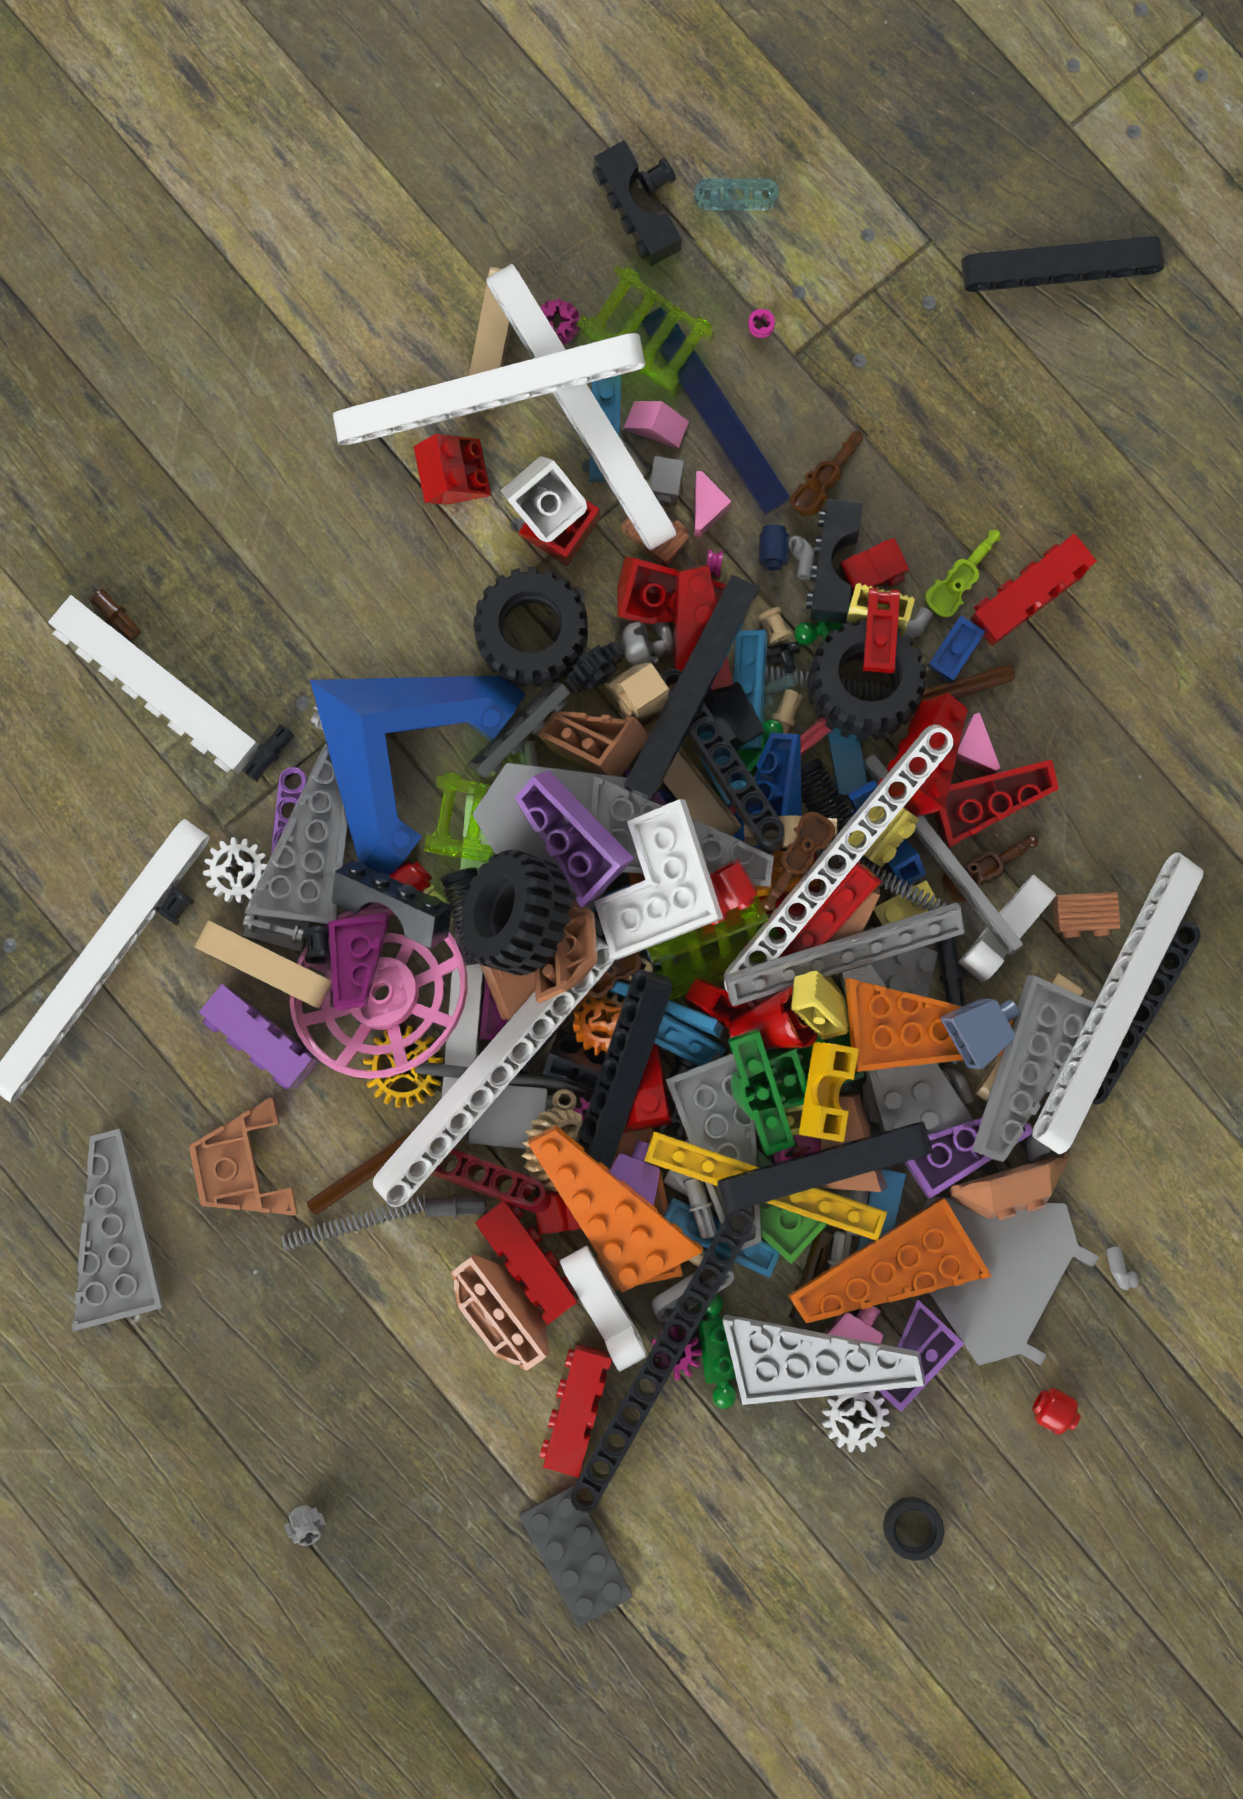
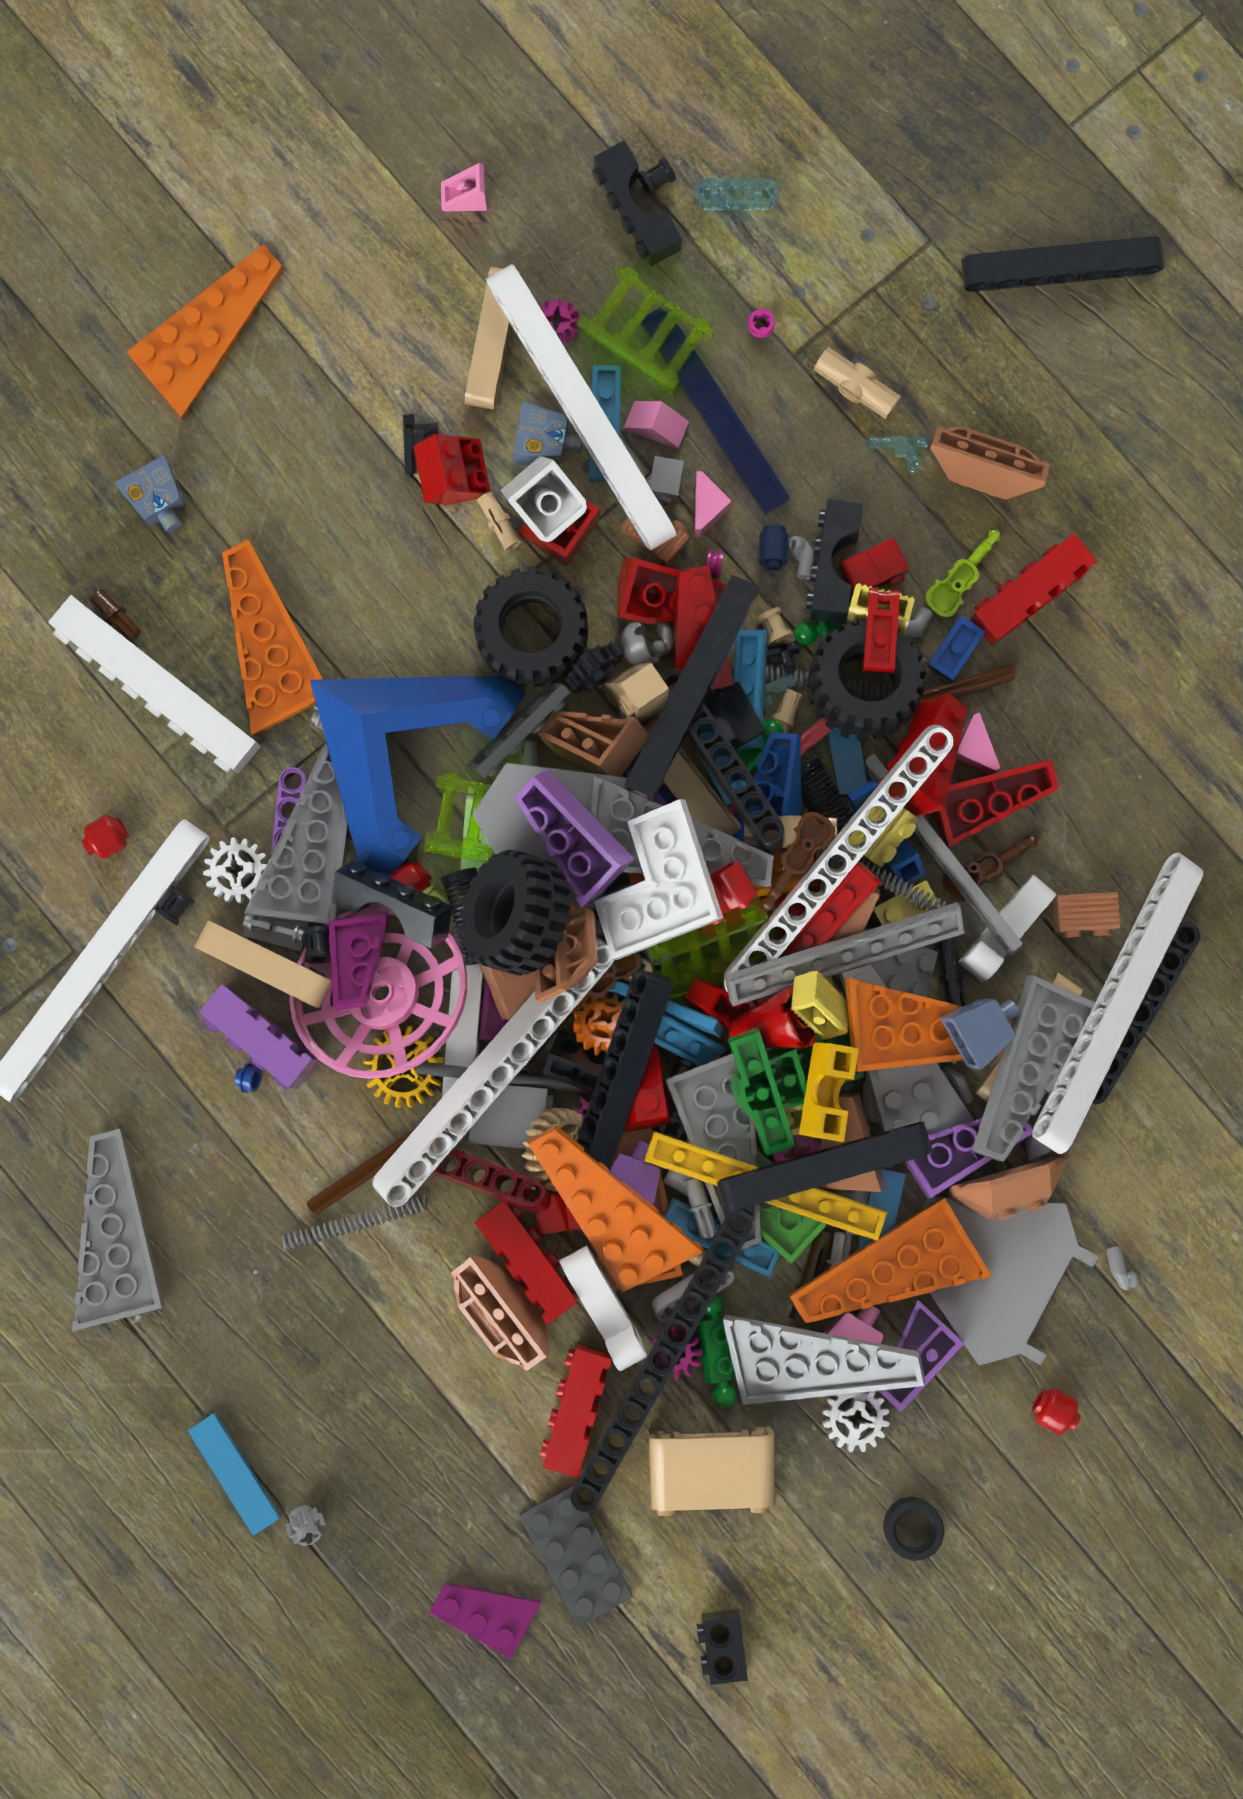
(105, 837): none -> red head
(154, 493): none -> sand blue torso
(199, 336): none -> orange wing
(227, 1166): nougat wing -> none
(234, 1473): none -> dark azure tile
(248, 1078): none -> blue plate
(268, 753): black pin -> none
(269, 647): none -> orange wing
(413, 438): none -> black hose
(455, 1206): dark grey axle -> none
(465, 190): none -> bright pink slope
(485, 1615): none -> magenta wing
(489, 389): white beam -> none
(499, 521): none -> tan pin
(543, 434): none -> sand blue torso
(564, 1095): tan pin -> none
(712, 1471): none -> tan windscreen
(727, 1646): none -> black brick
(811, 496): reddish brown piece -> none
(857, 382): none -> tan piece
(901, 447): none -> clear light blue hose
(987, 462): none -> nougat wedge

